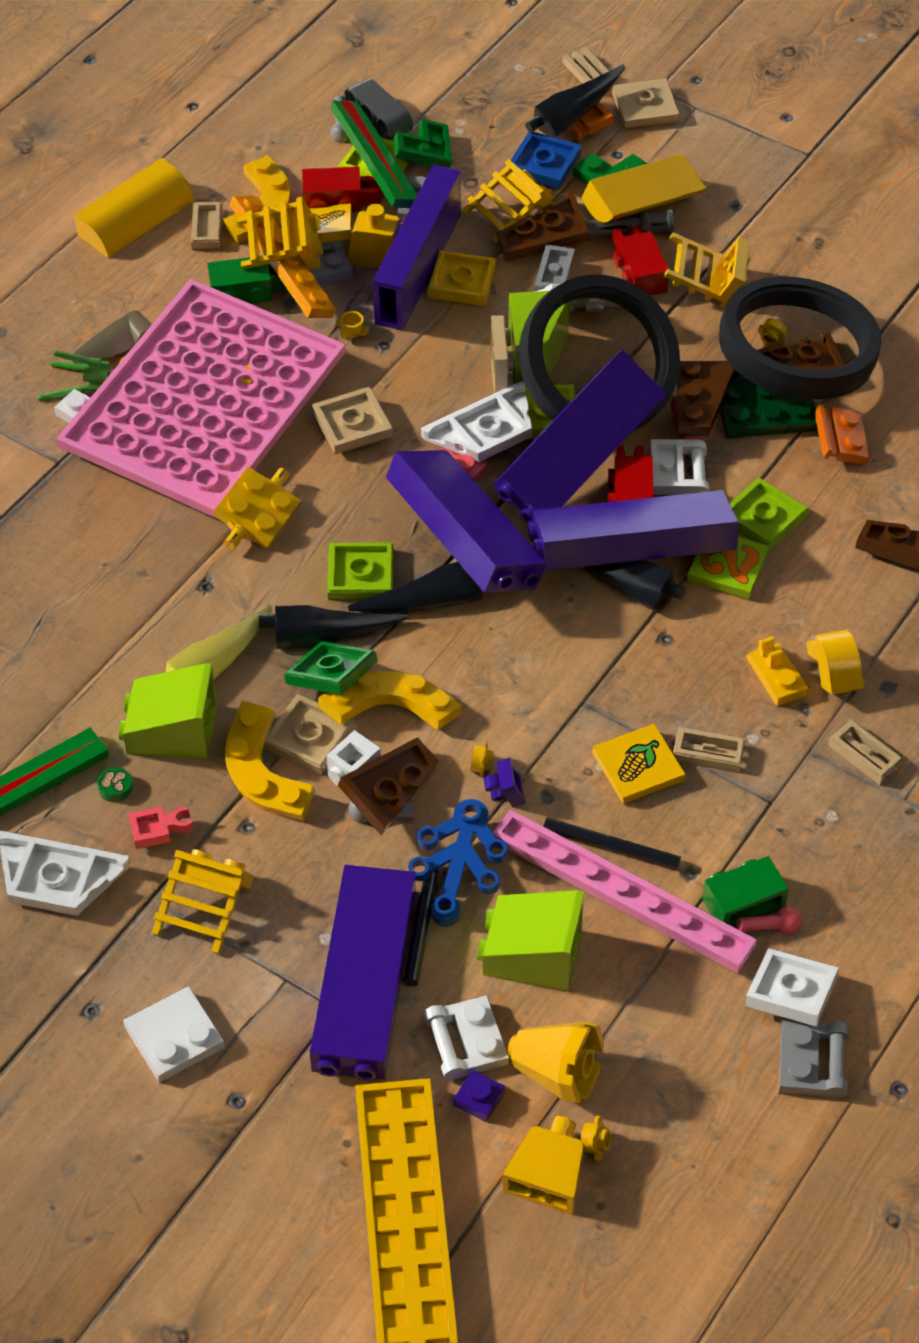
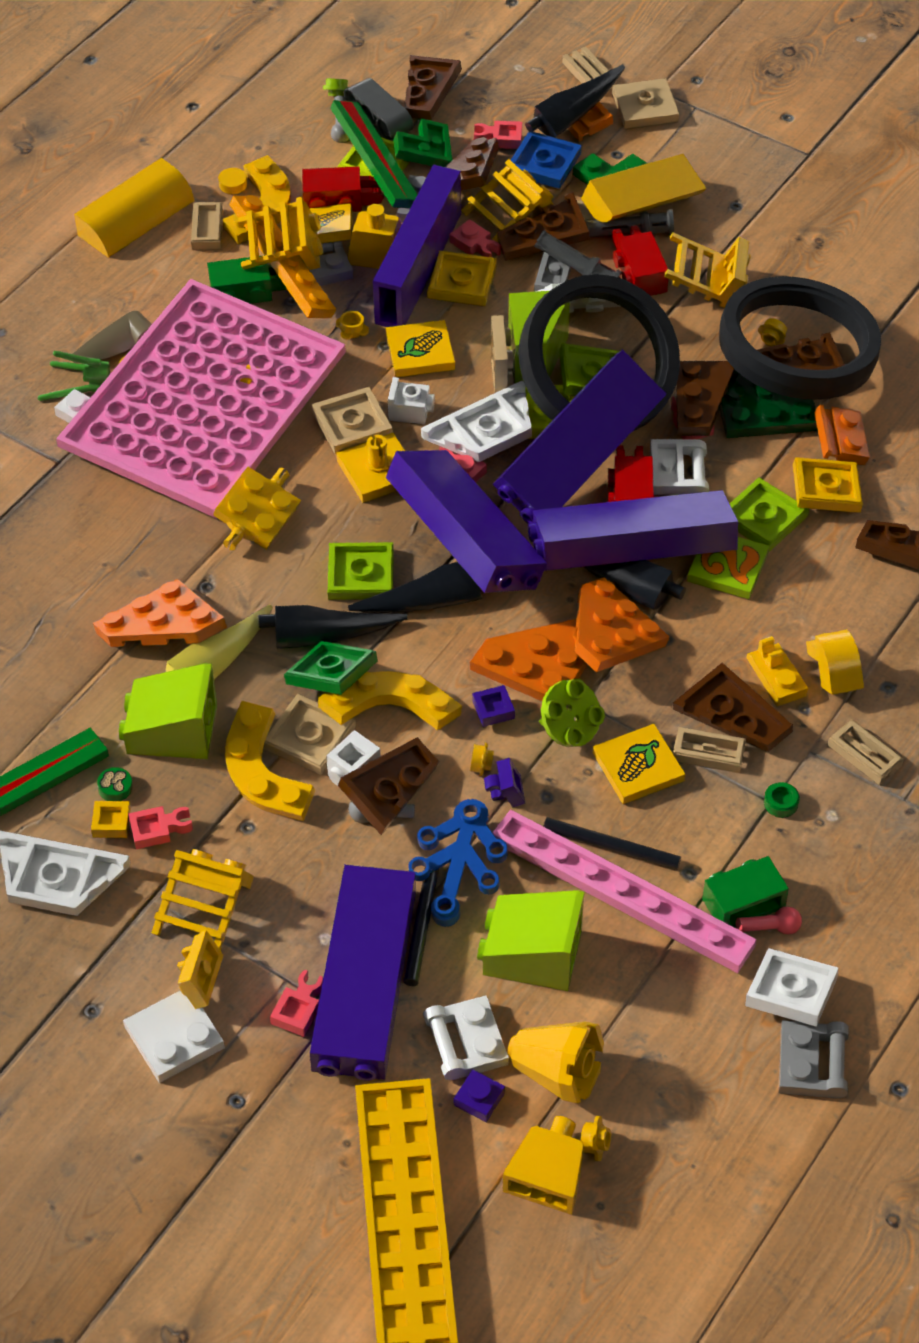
(110, 819): none -> yellow plate
(160, 616): none -> orange plate
(199, 969): none -> yellow plate
(232, 180): none -> yellow tile
(297, 1008): none -> coral plate
(335, 86): none -> lime plate
(369, 464): none -> yellow tile
(409, 402): none -> white brick
(420, 348): none -> yellow tile
(429, 84): none -> reddish brown wing
(473, 239): none -> coral plate
(475, 162): none -> reddish brown wing
(493, 705): none -> dark purple plate
(507, 133): none -> coral plate
(531, 658): none -> orange plate
(572, 257): none -> dark grey pin
(580, 365): none -> lime tile
(581, 703): none -> lime plate
(612, 627): none -> orange plate
(734, 708): none -> reddish brown wing
(781, 799): none -> green tile
(827, 485): none -> yellow tile

